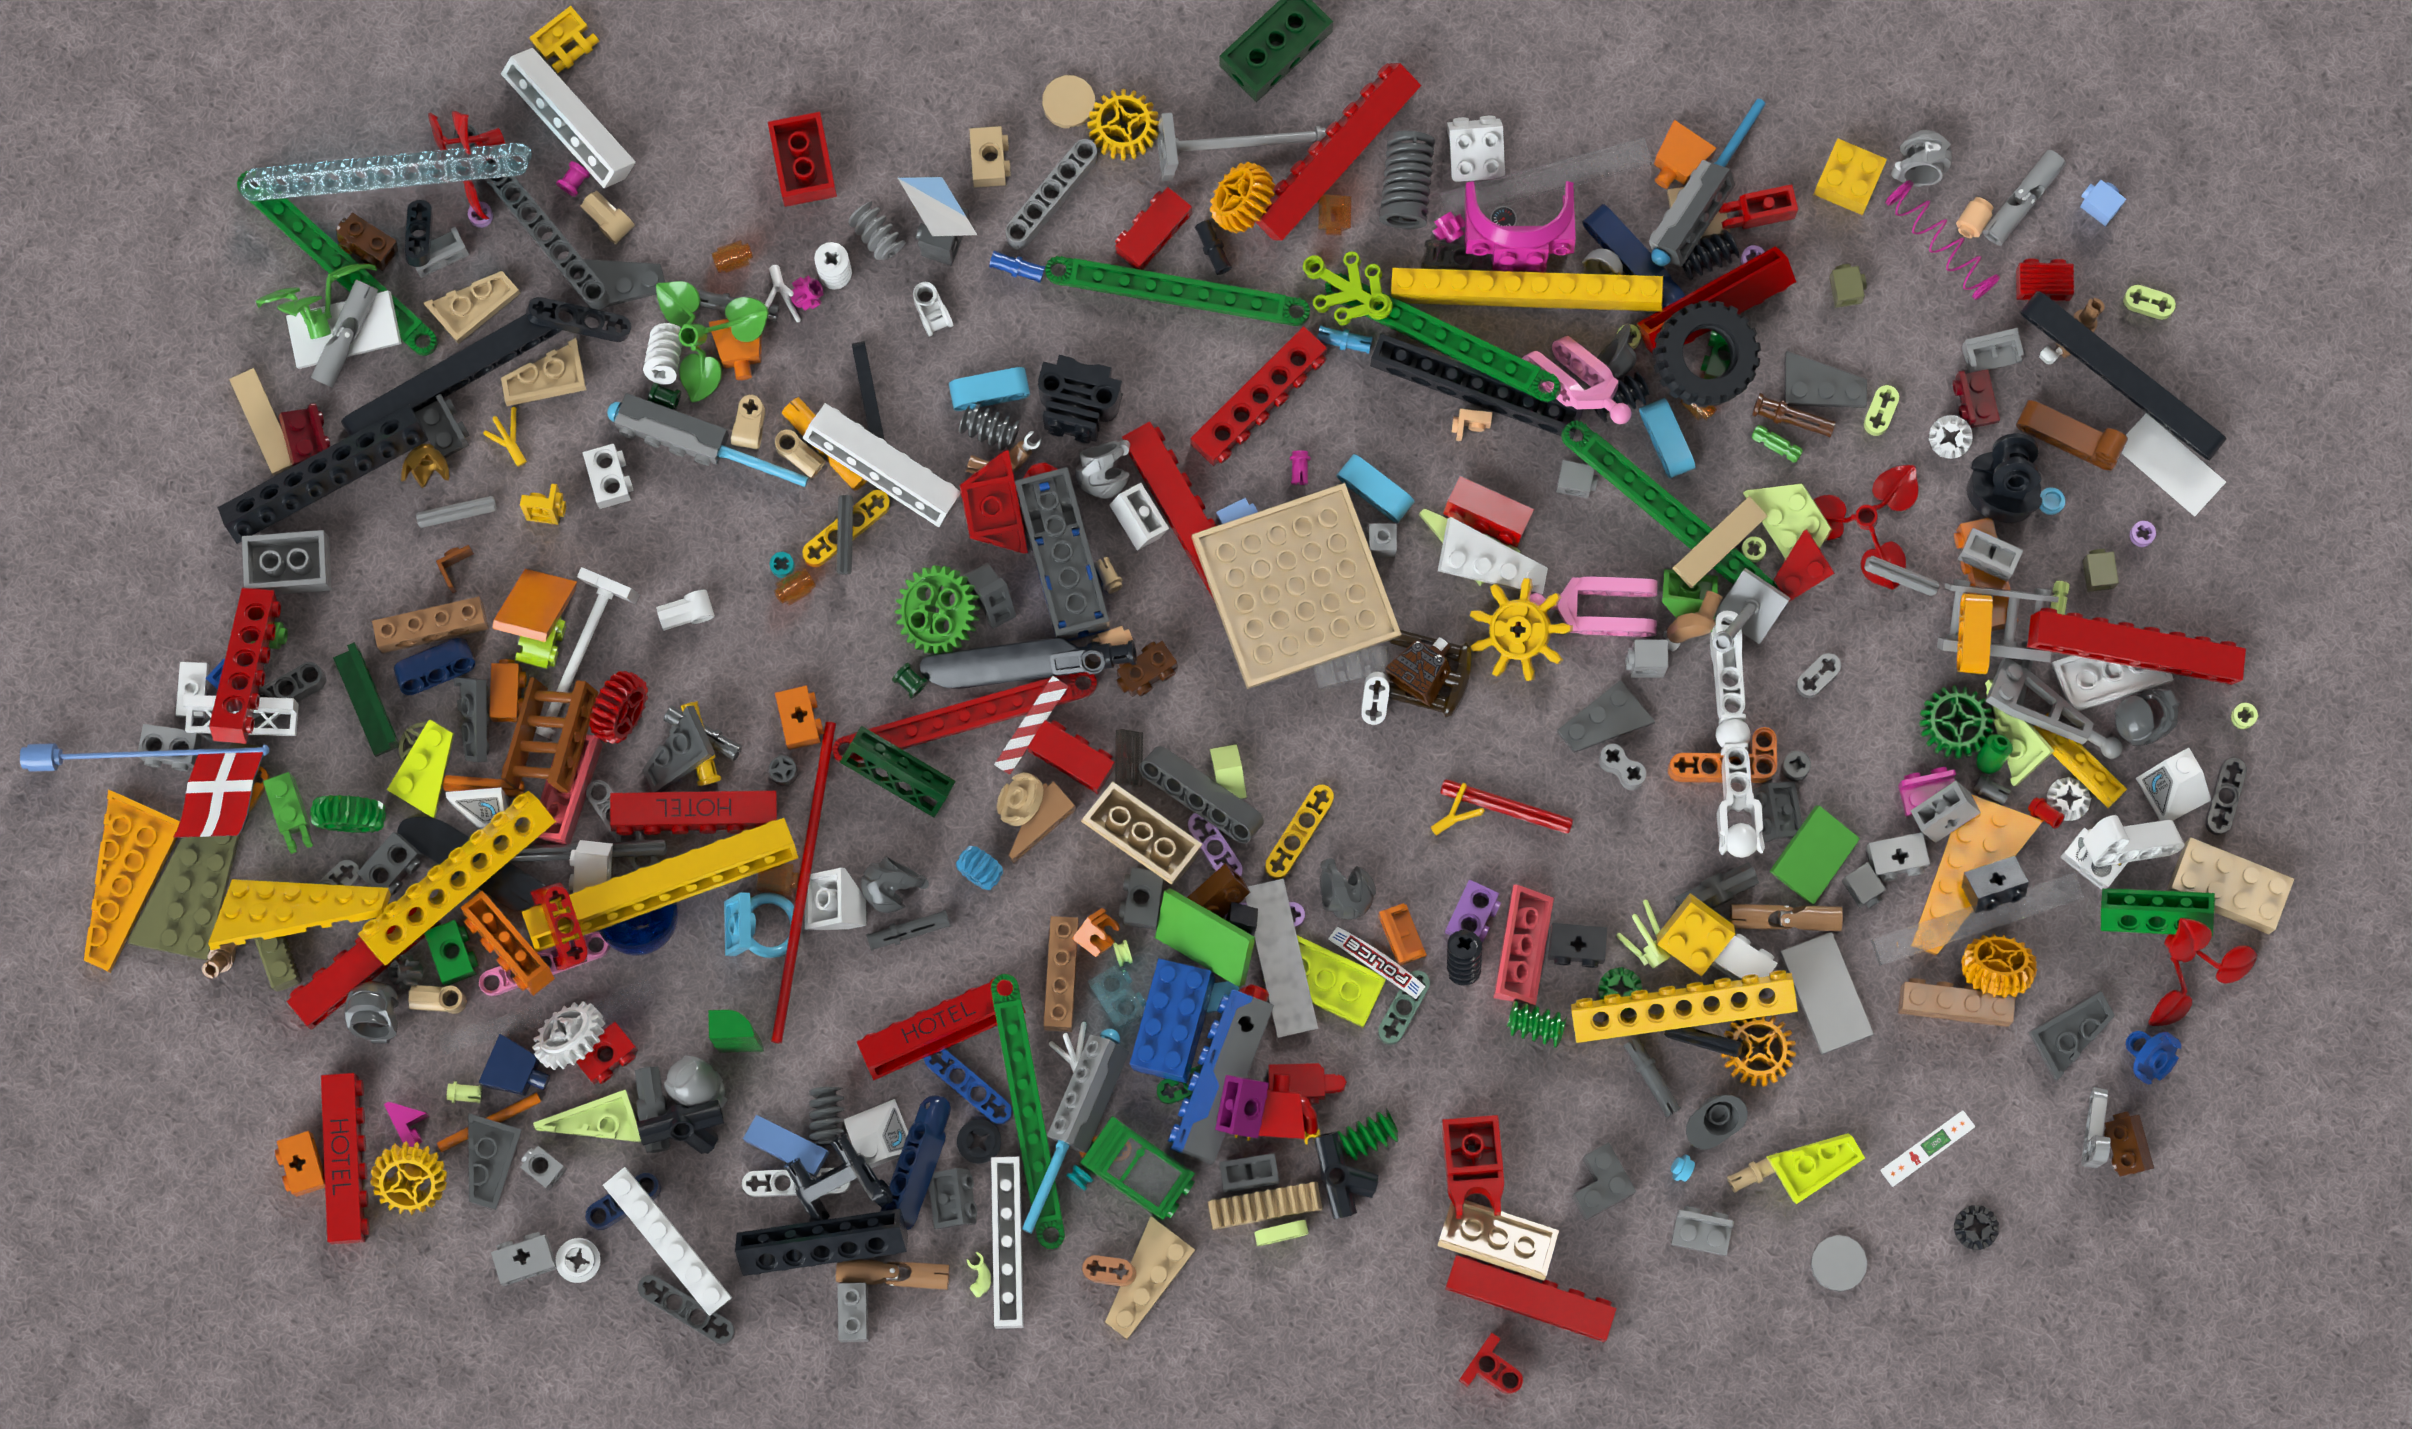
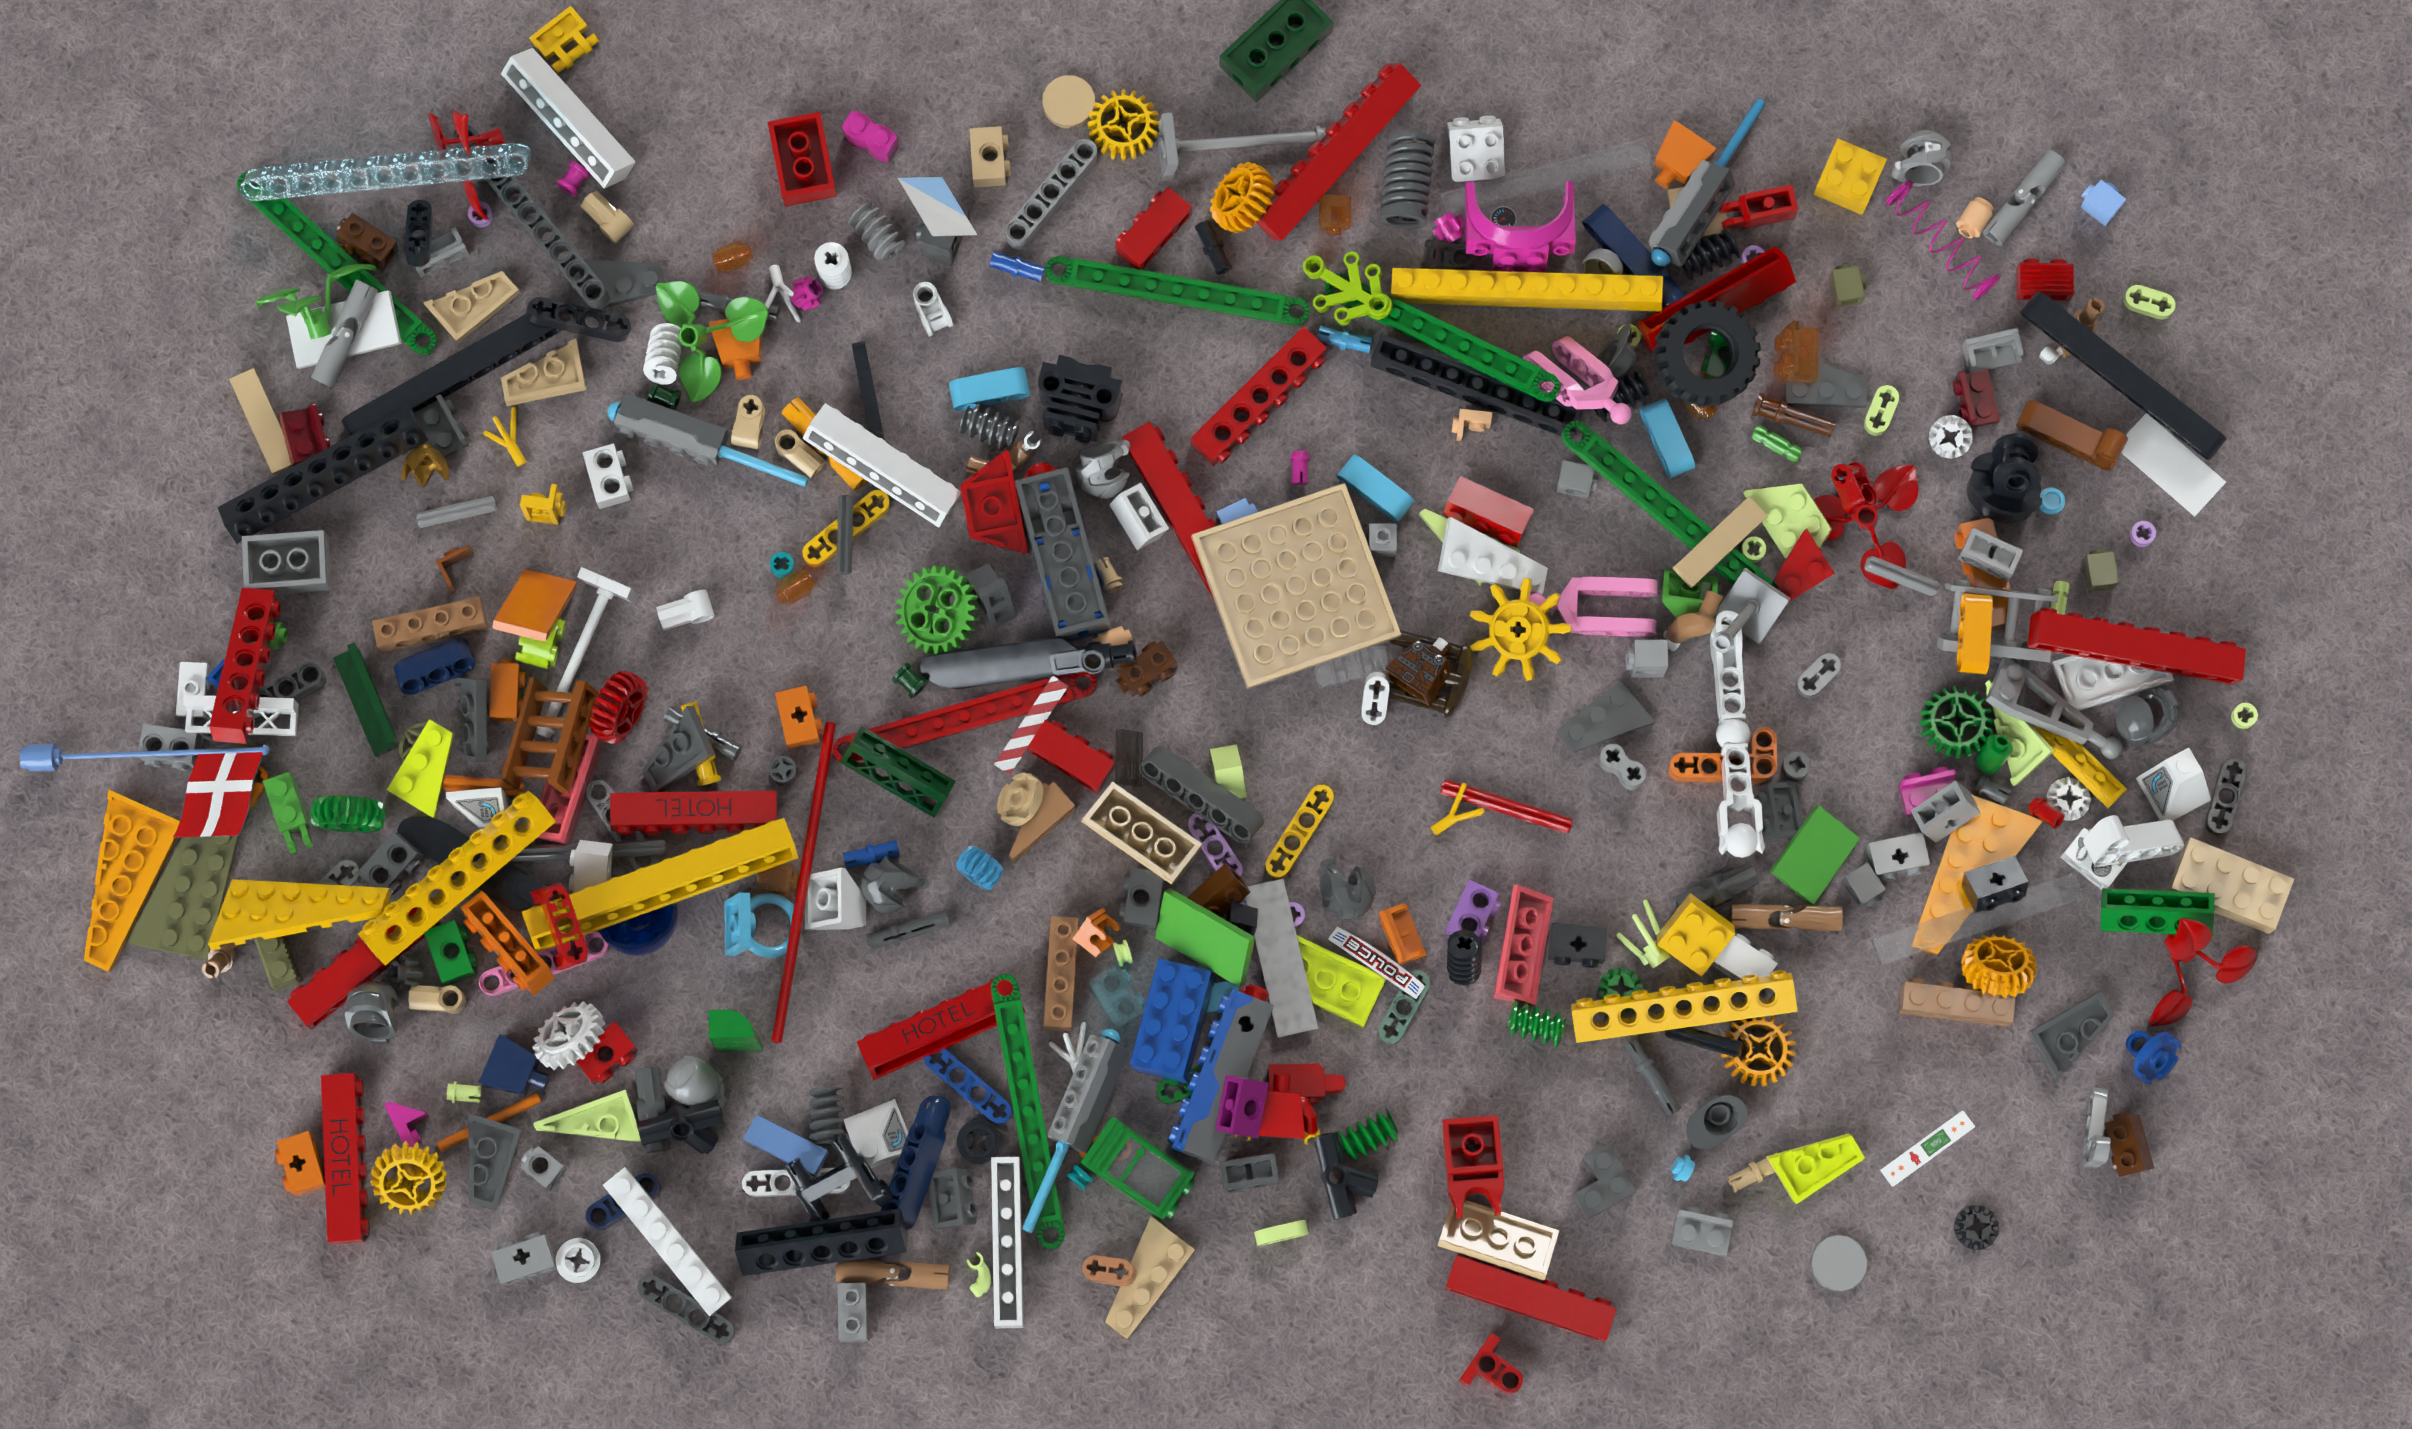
(864, 134): none -> dark pink brick
(870, 854): none -> blue pin
(1265, 1205): tan gear -> none
(1797, 354): none -> clear orange bracket
(1826, 993): light grey tile -> none
(1855, 488): none -> red piece

